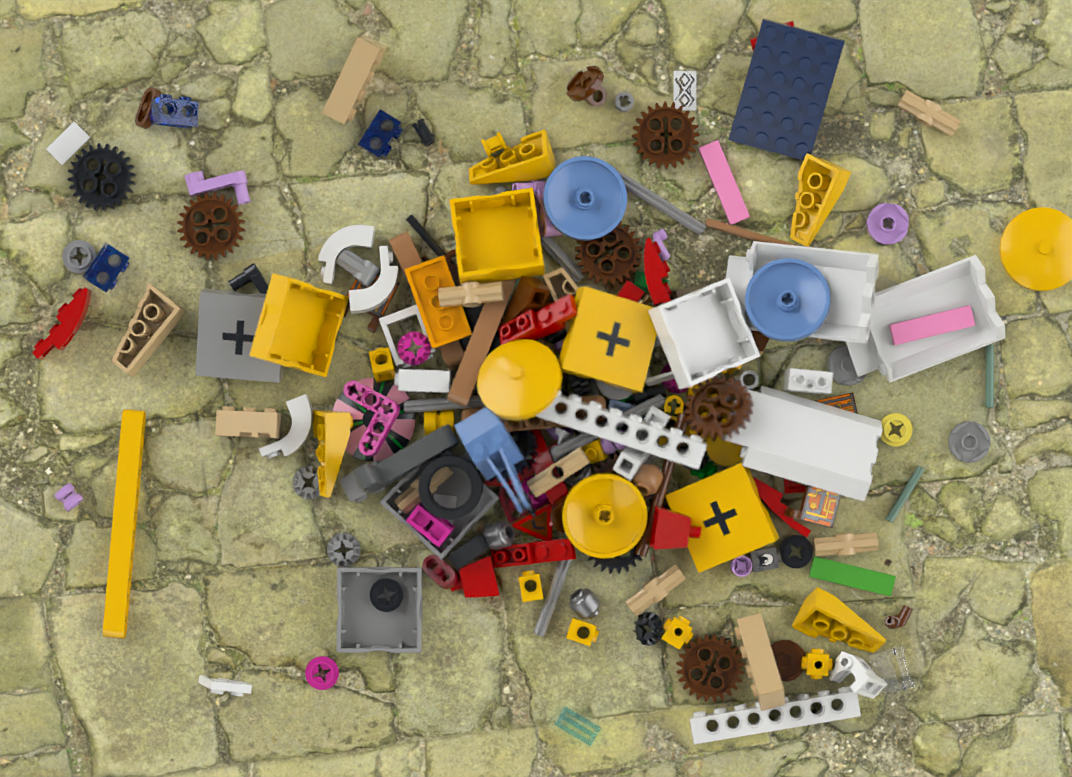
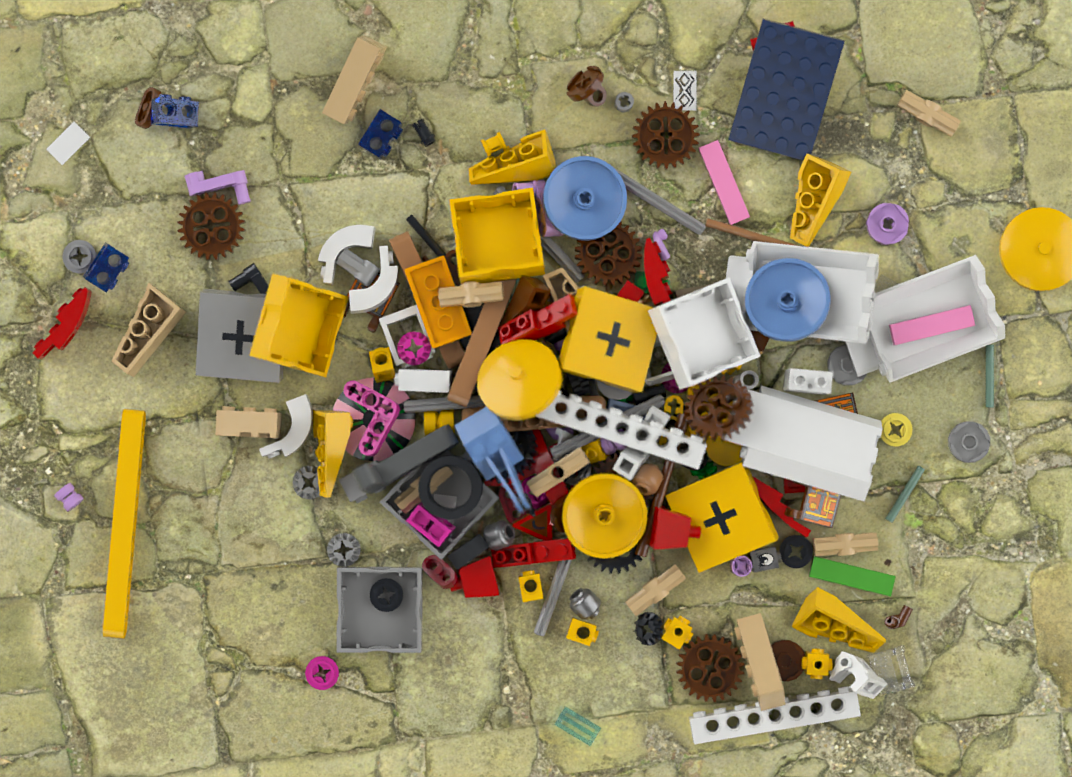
(83, 174): black gear -> none
(220, 685): white wing -> none

